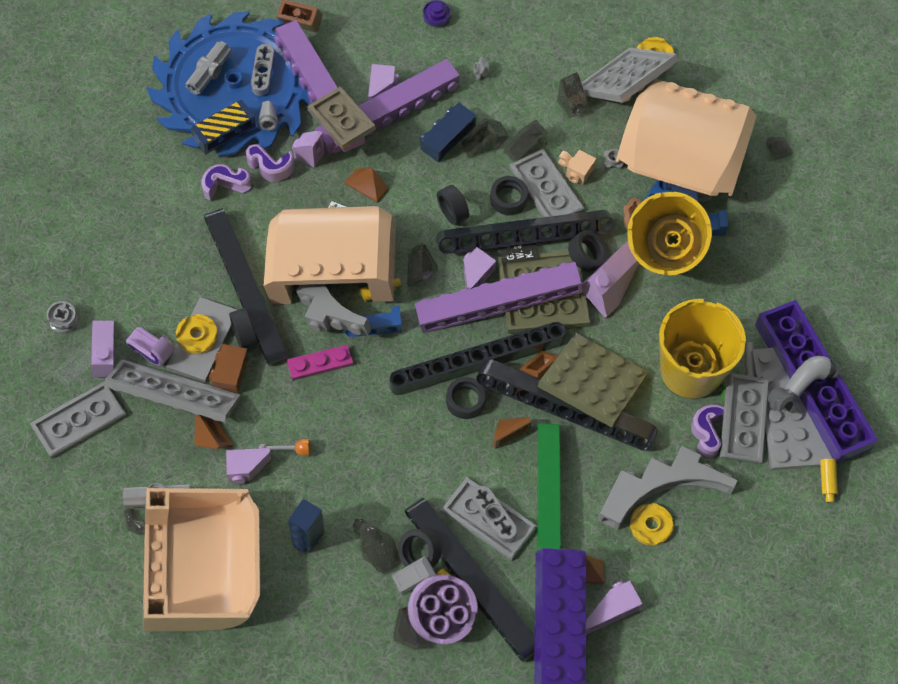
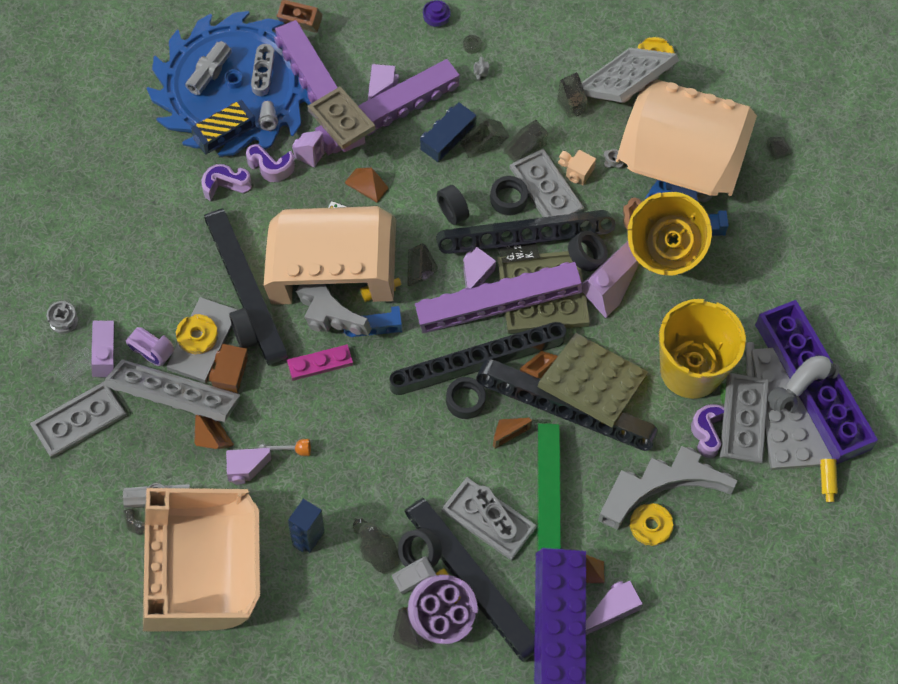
(472, 44): none -> clear smoke tile

